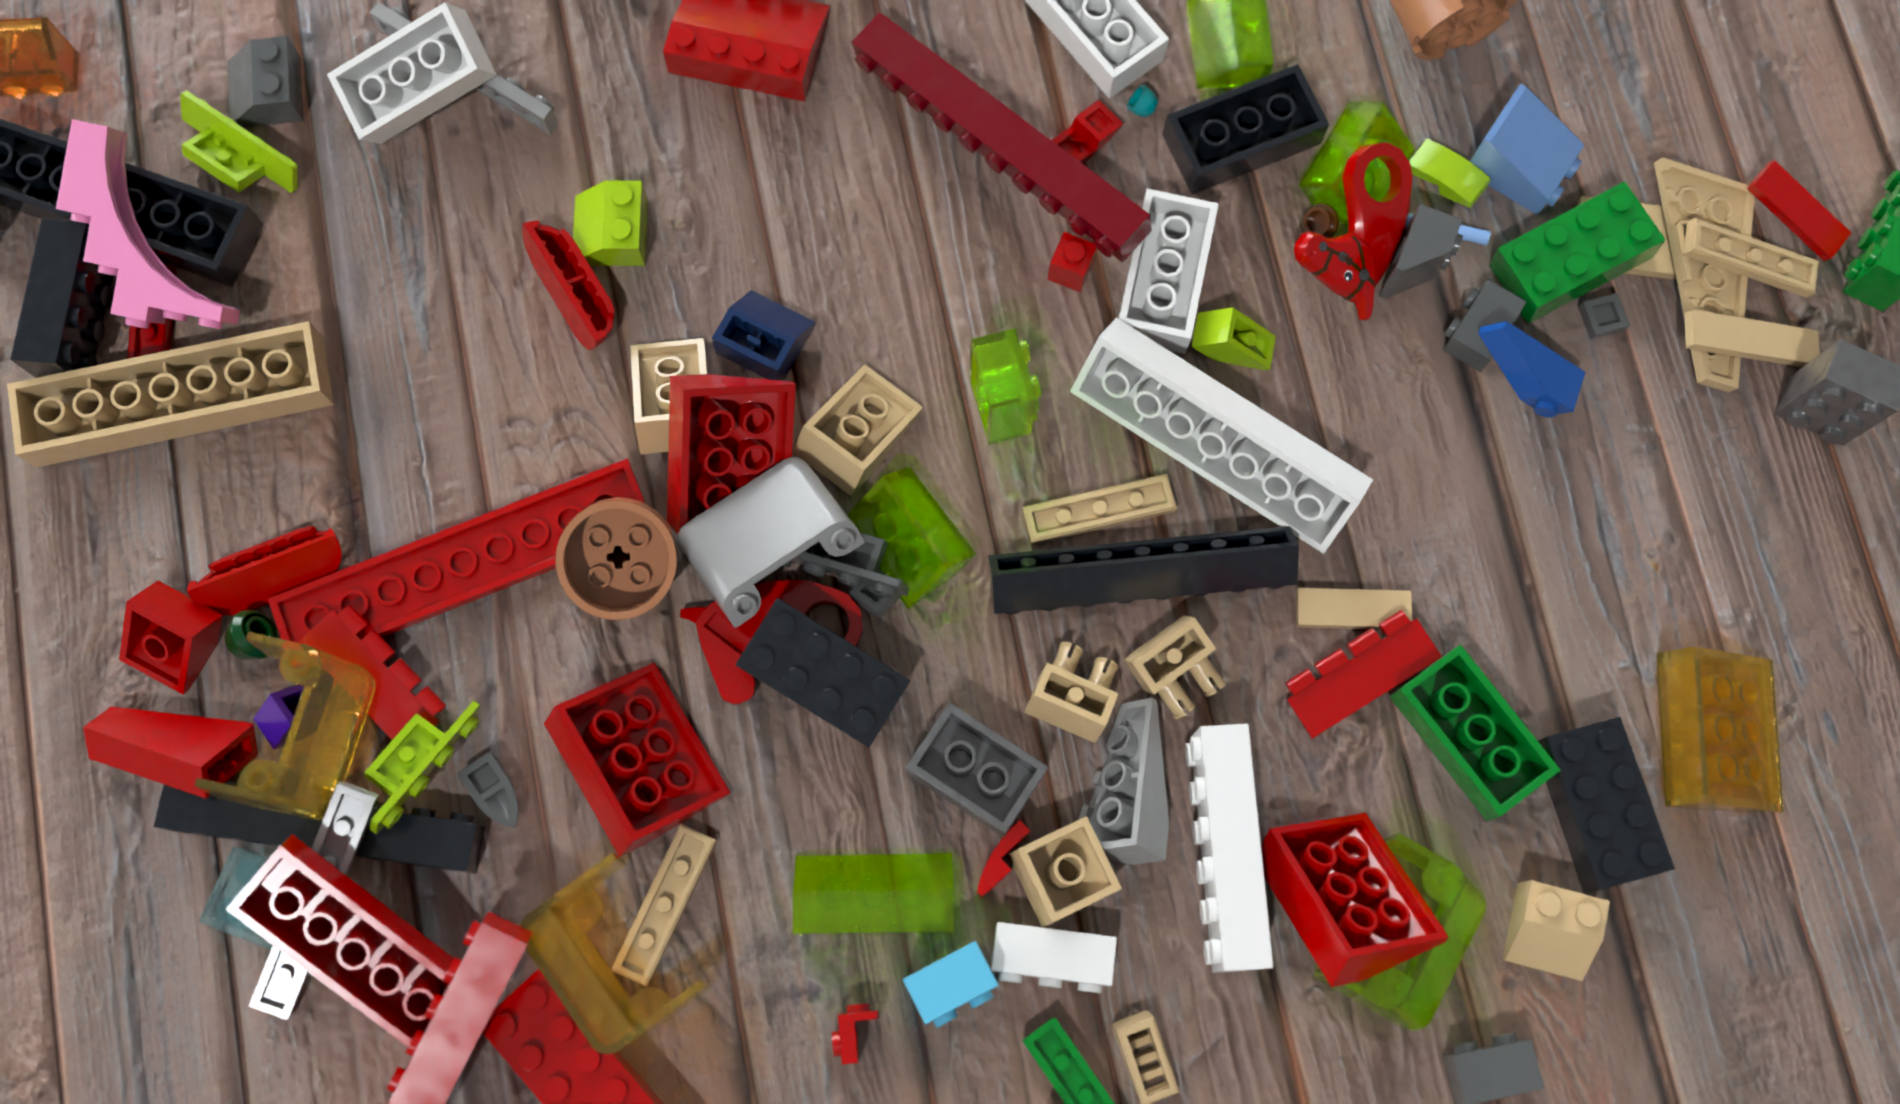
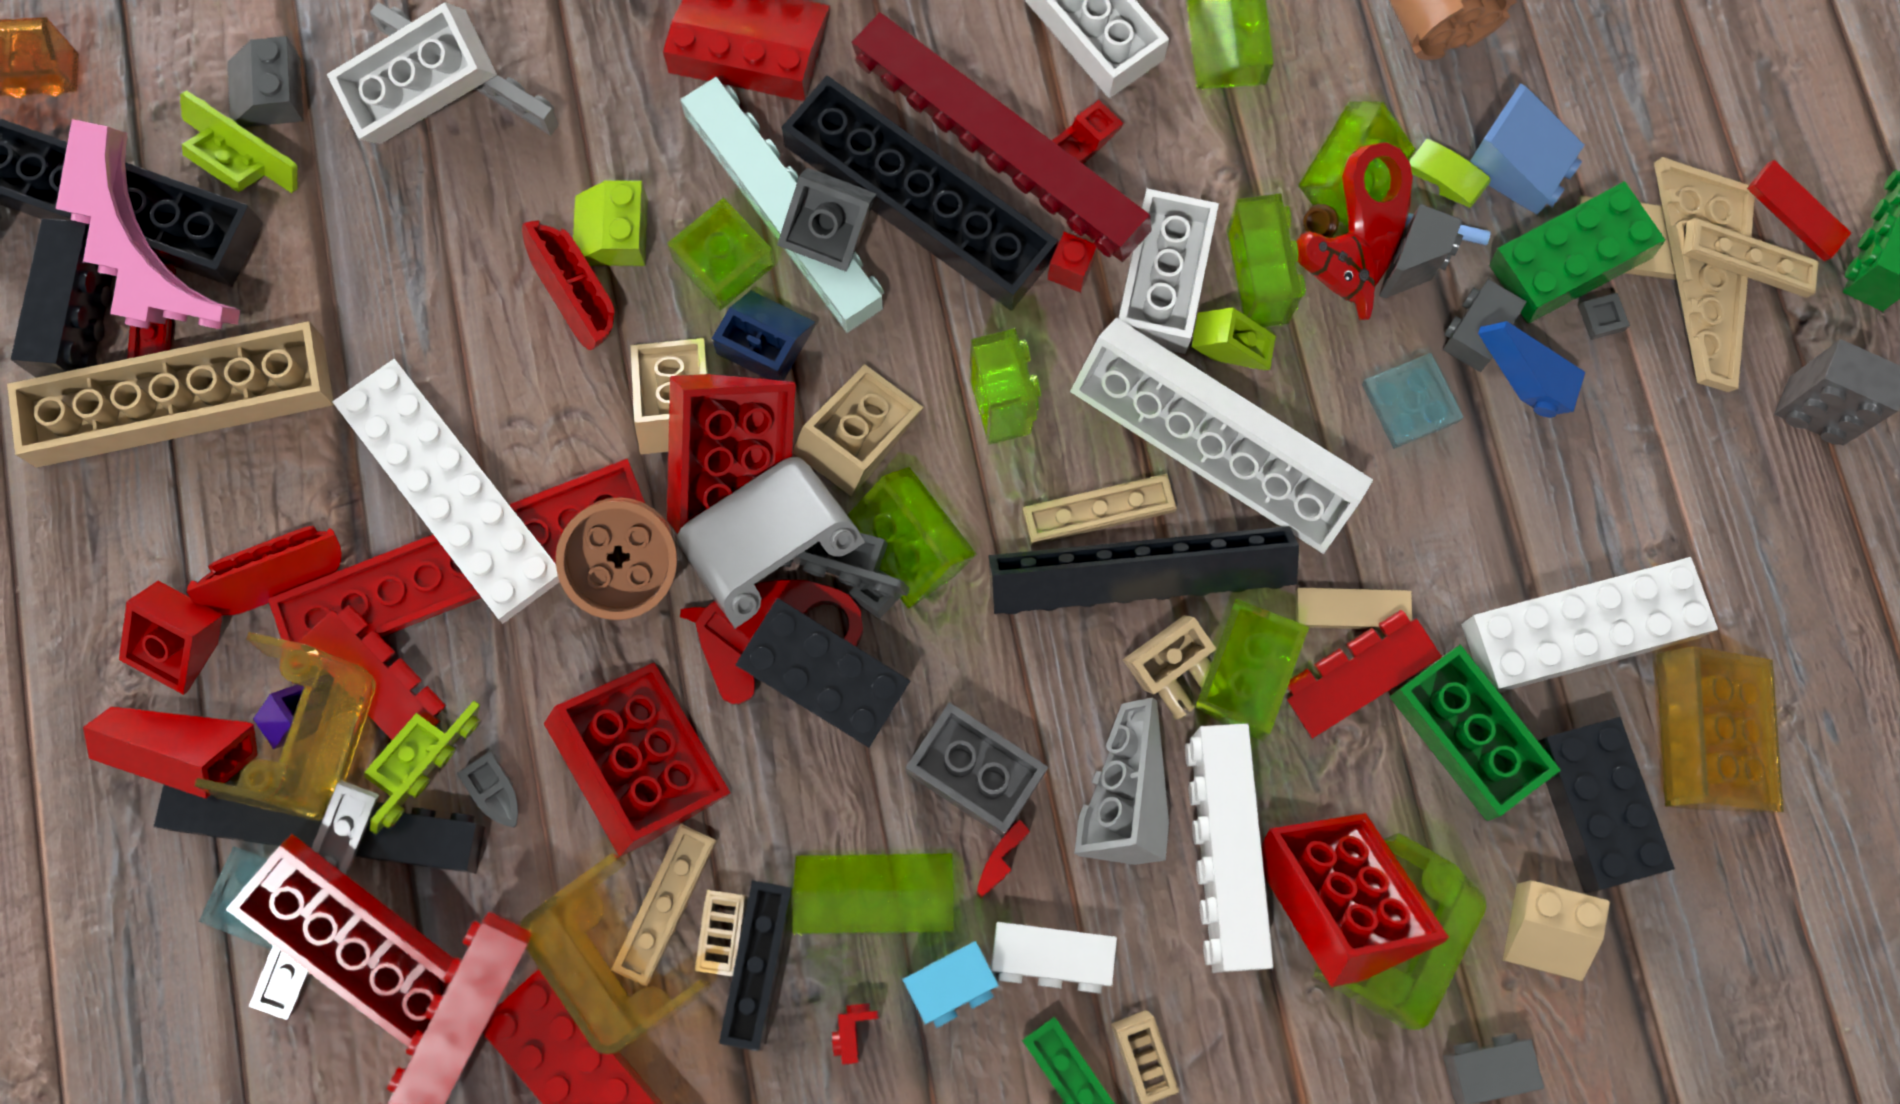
(238, 629): dark green cone -> none
(448, 491): none -> white plate
(721, 253): none -> clear neon green brick
(727, 899): none -> tan slope
(757, 966): none -> black brick
(769, 189): none -> light aqua brick
(826, 219): none -> dark grey slope
(920, 192): none -> black brick
(1064, 871): tan slope -> none
(1070, 700): tan brick -> none
(1143, 102): teal hinge -> none
(1245, 129): black brick -> none
(1251, 668): none -> clear neon green slope
(1265, 259): none -> clear neon green brick
(1412, 400): none -> clear light blue plate
(1590, 625): none -> white brick
(1750, 338): tan tile -> none

